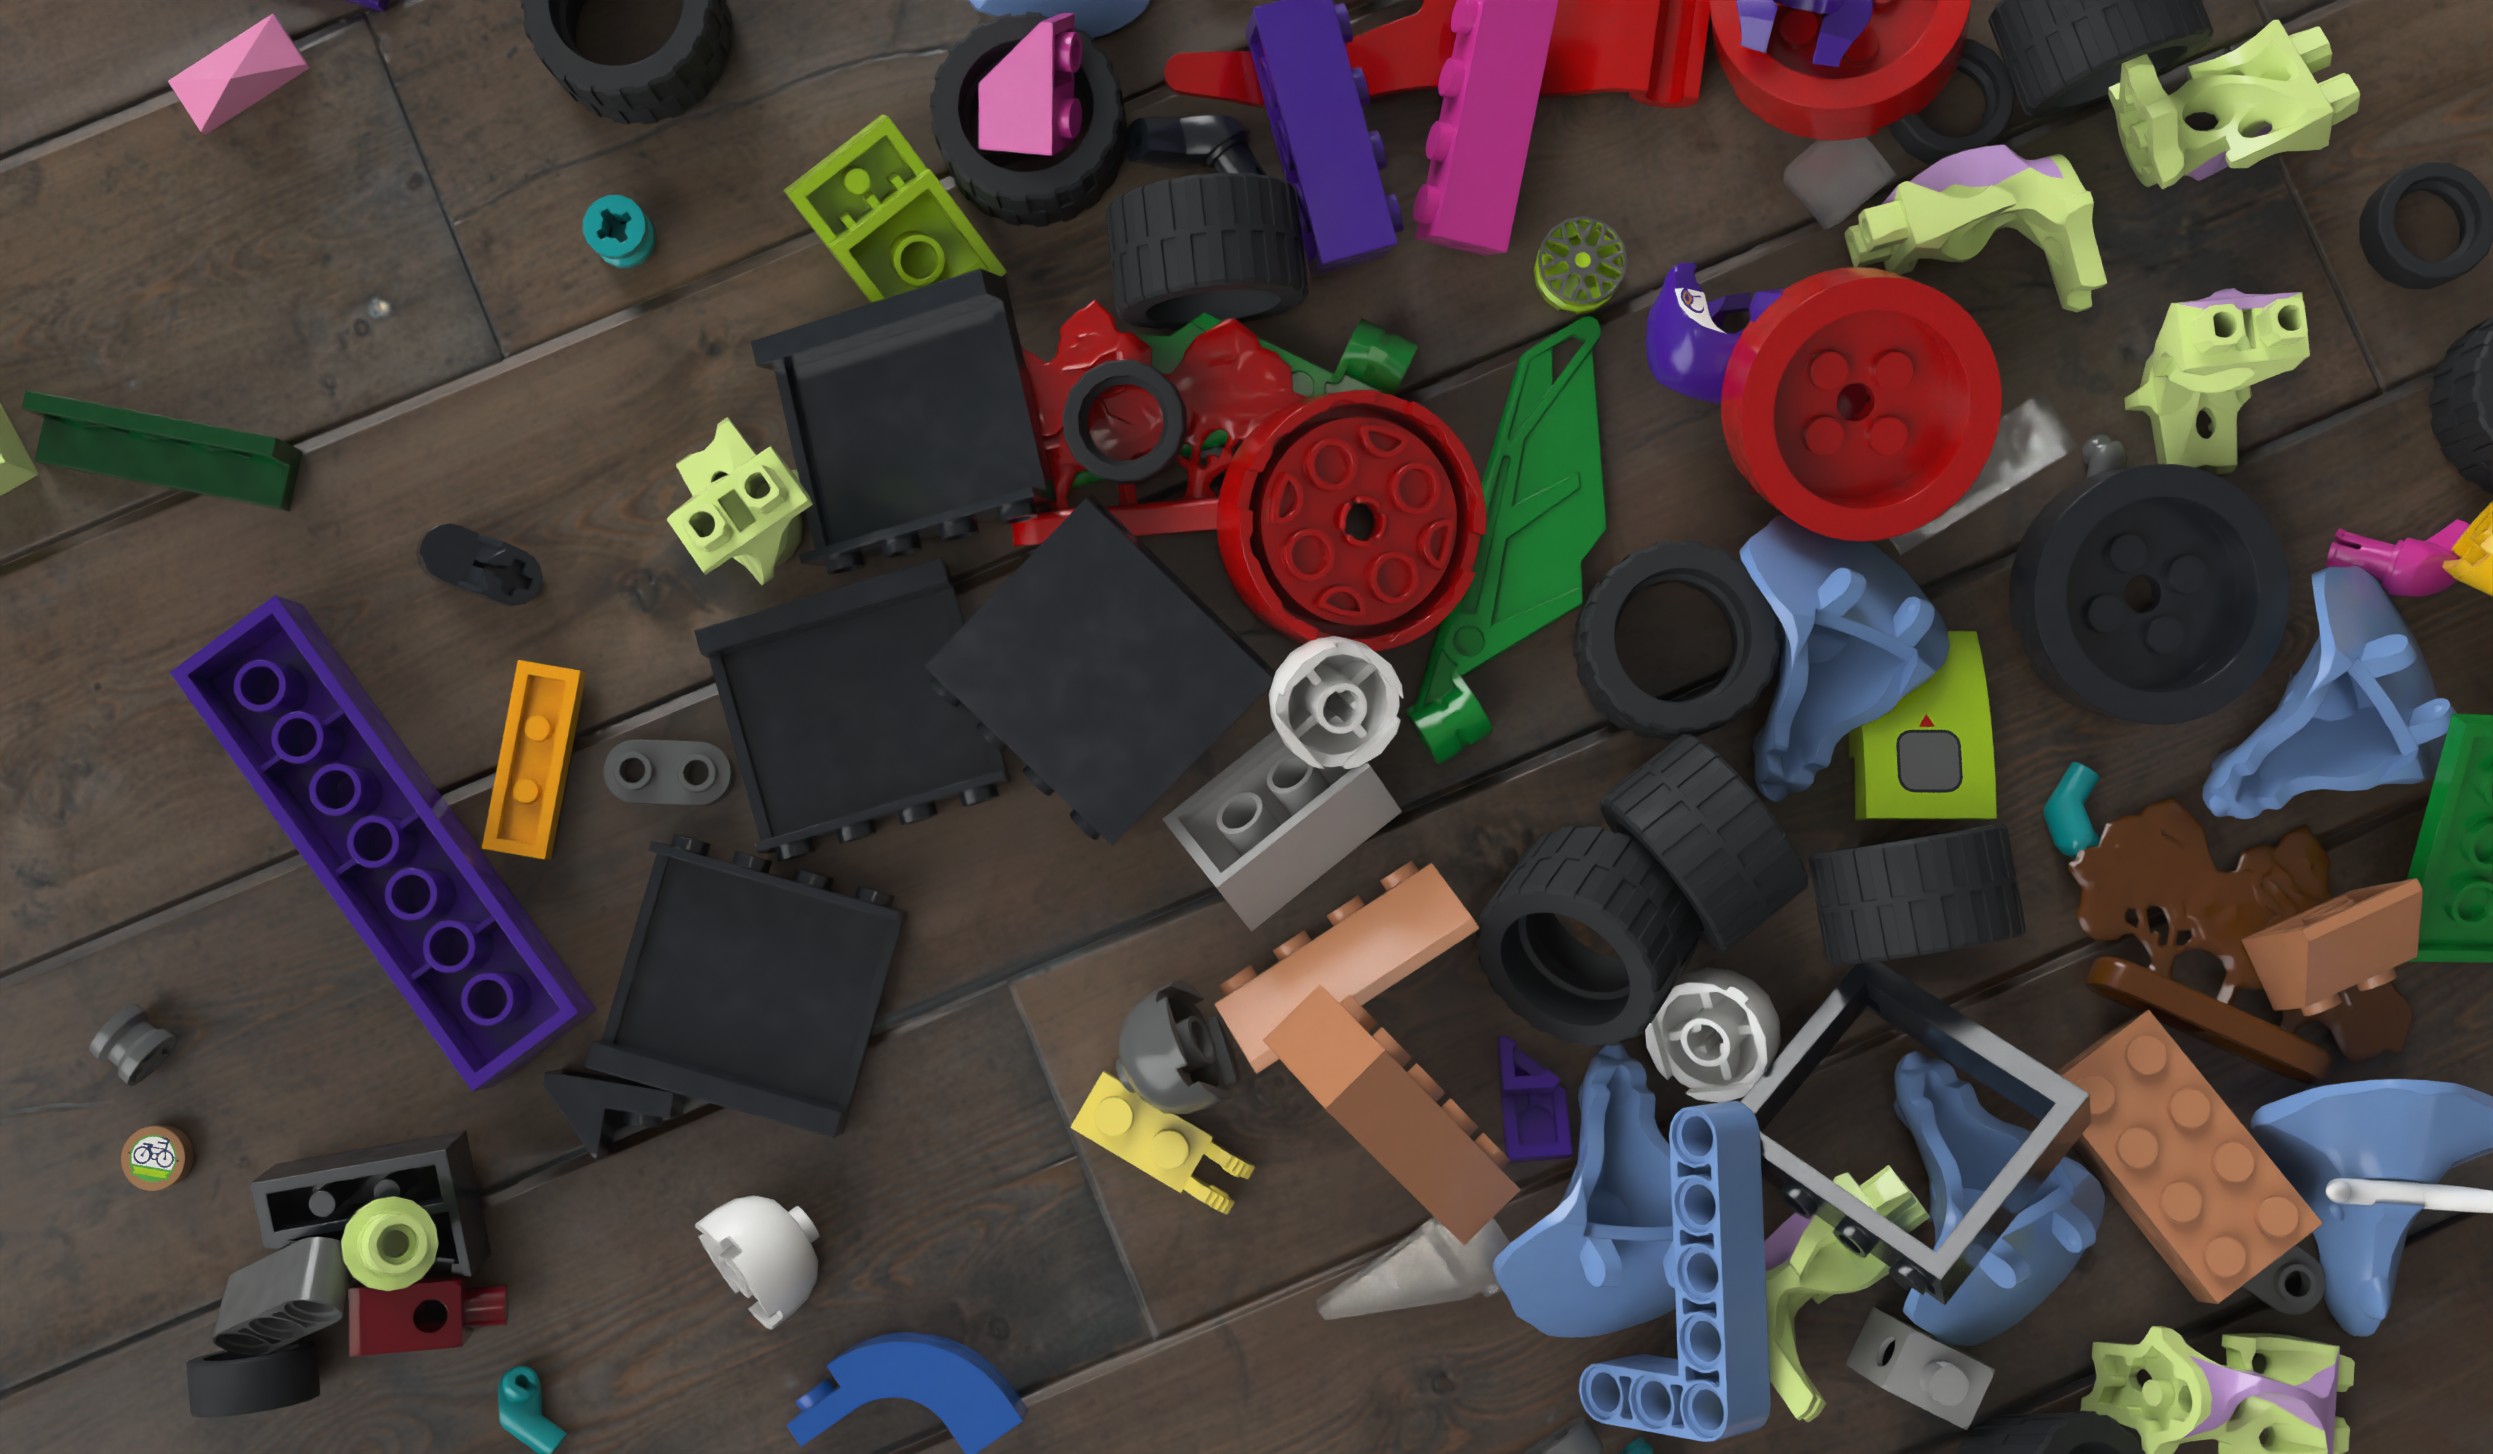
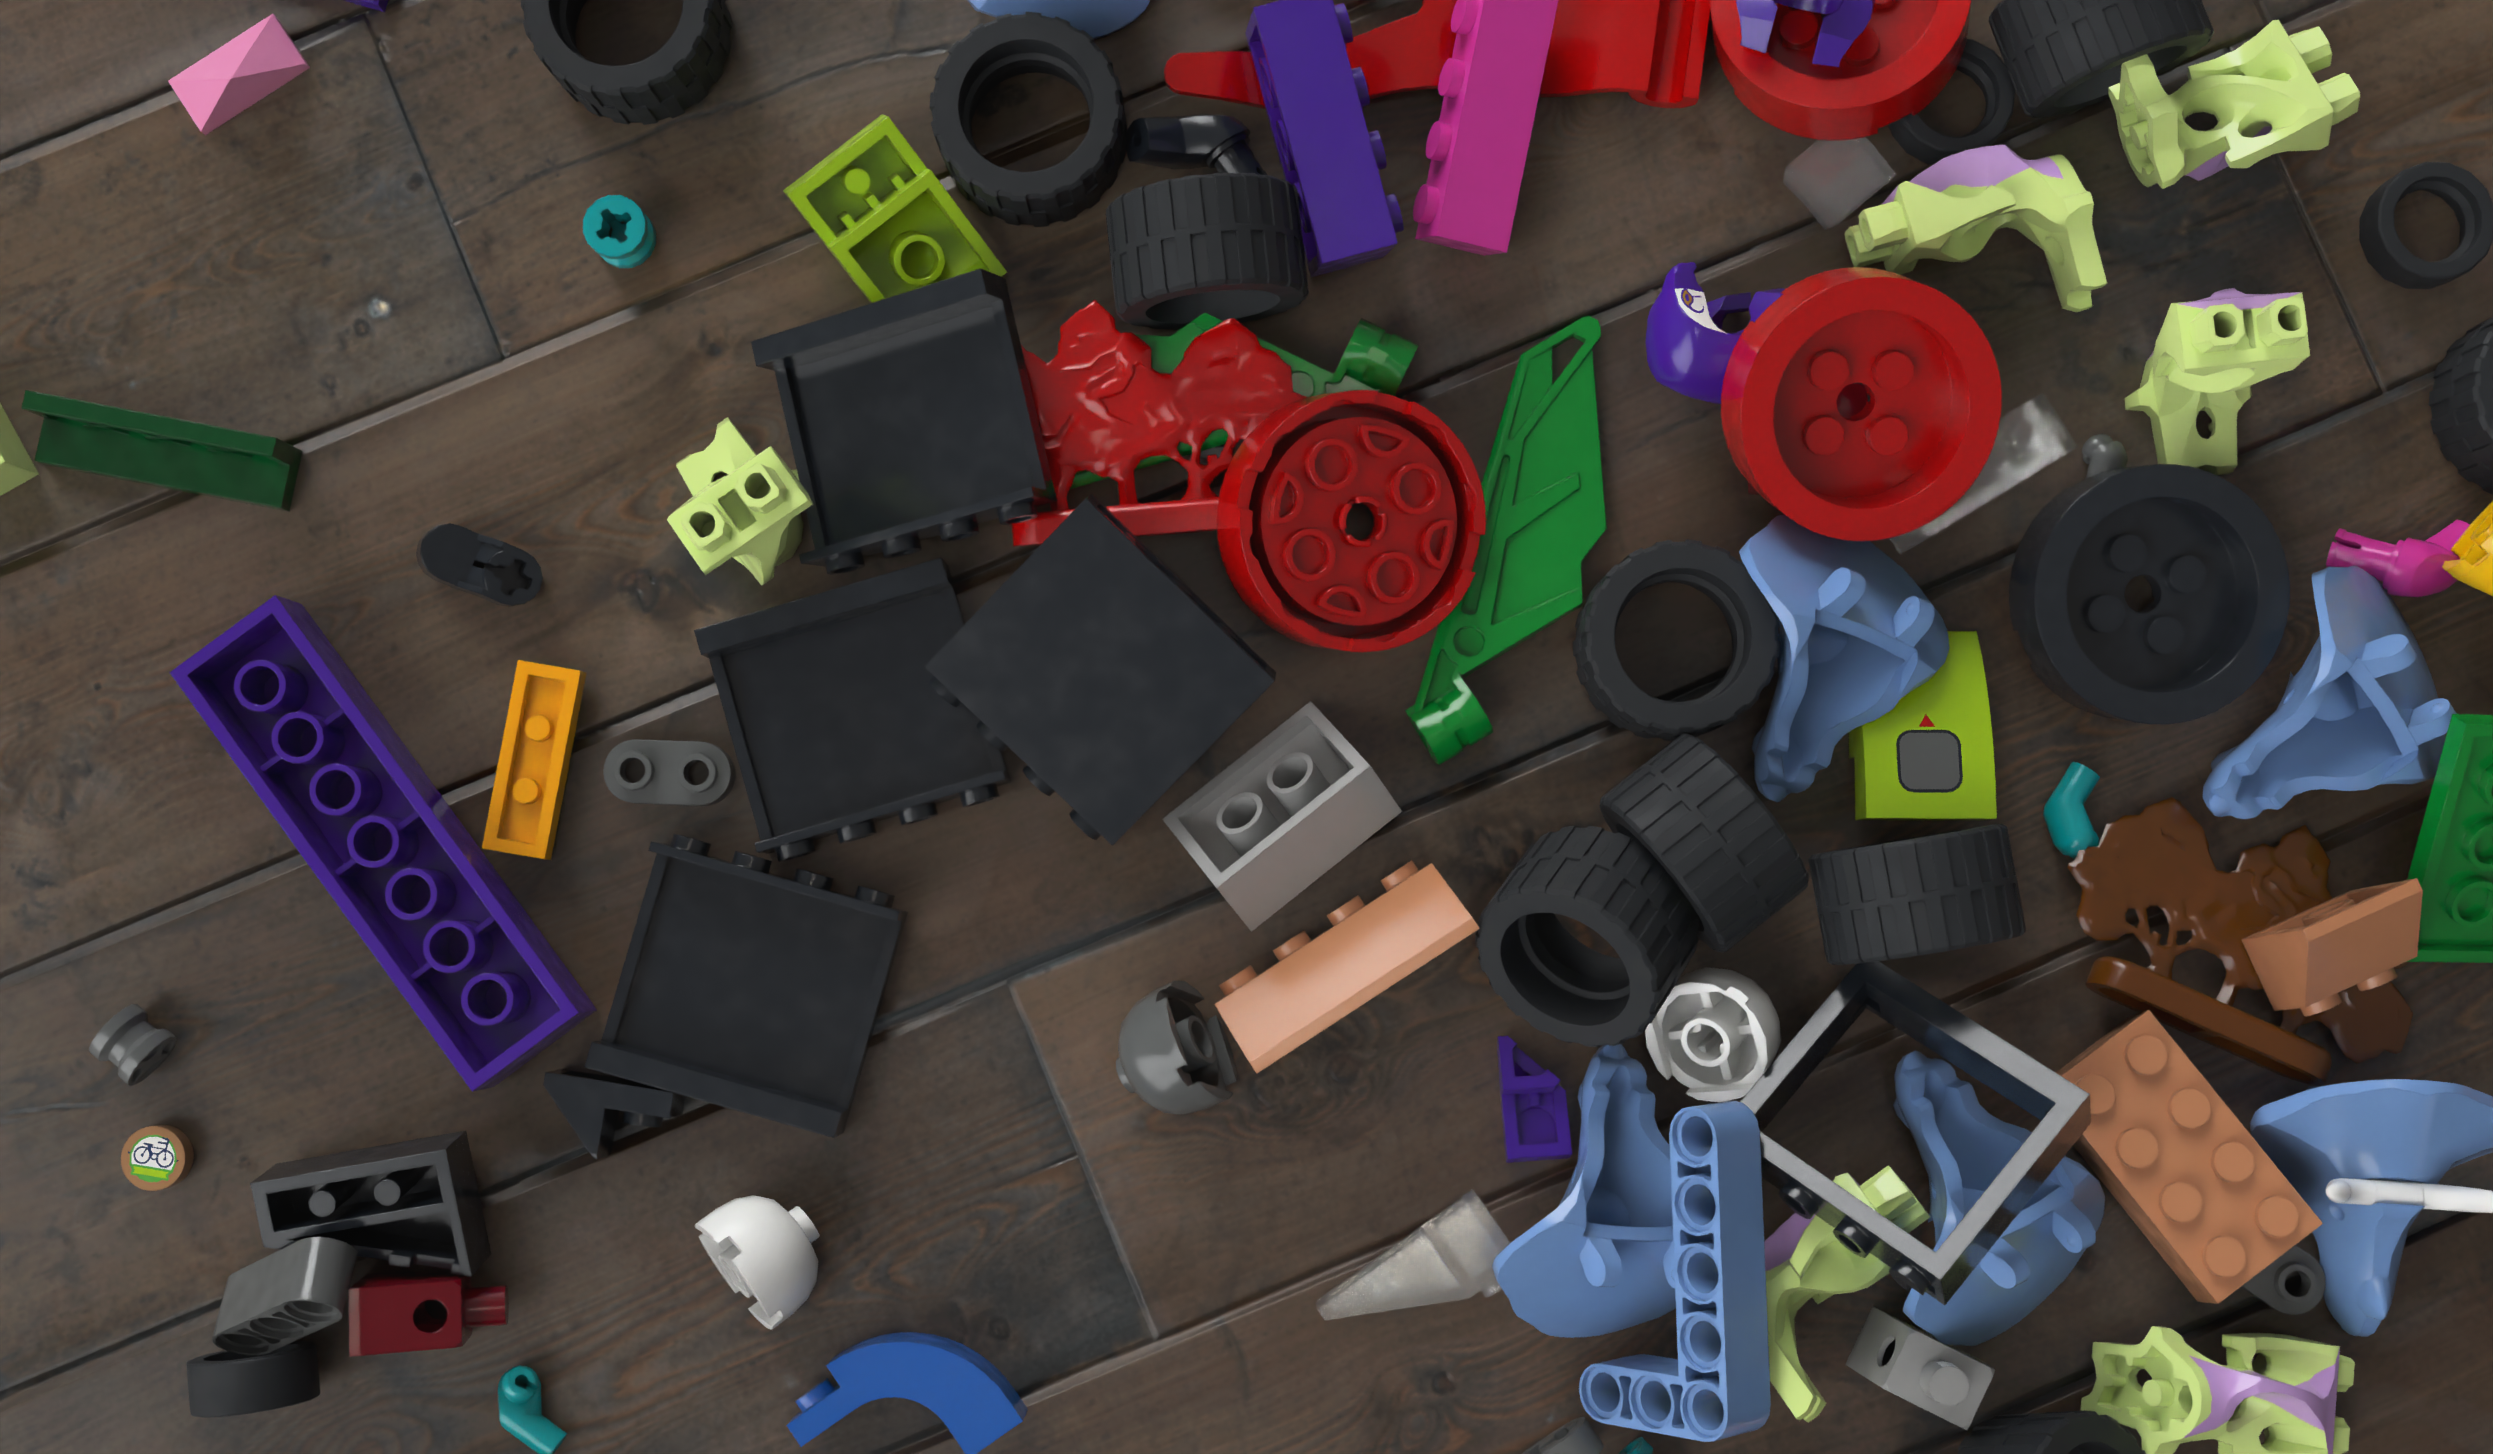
(389, 1243): yellowish green piece -> none
(1030, 93): slope -> none
(1079, 405): black tyre -> none
(1156, 1141): light yellow hinge -> none
(1335, 702): white cylinder -> none
(1394, 1111): nougat brick -> none
(1579, 265): wheel -> none

